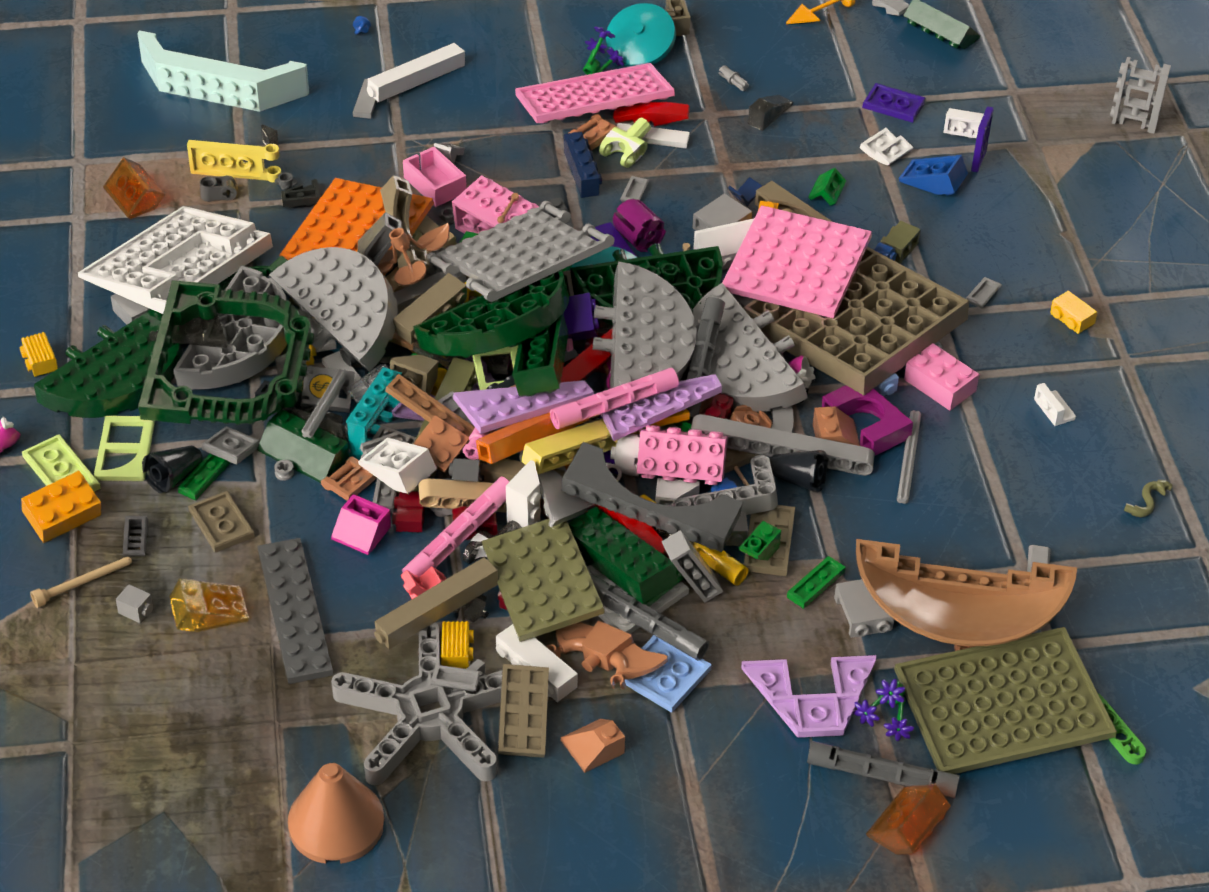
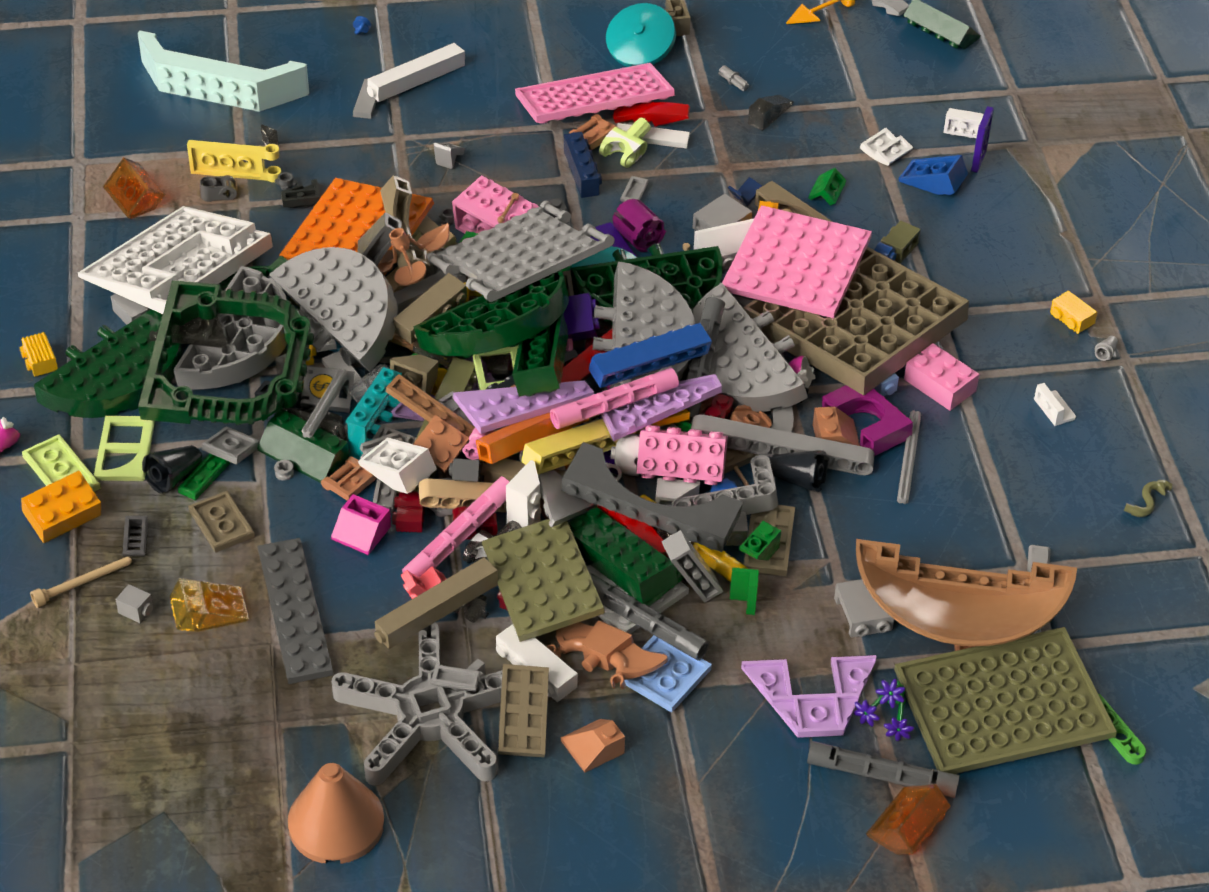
(437, 176): bright pink piece -> none
(455, 644): yellow brick -> none
(593, 65): plant -> none
(649, 355): none -> blue brick
(744, 587): none -> green panel
(816, 582): green plate -> none
(894, 102): dark purple tile -> none
(983, 292): light grey tile -> none
(1106, 348): none -> light grey cone
(1154, 97): light grey fence -> none

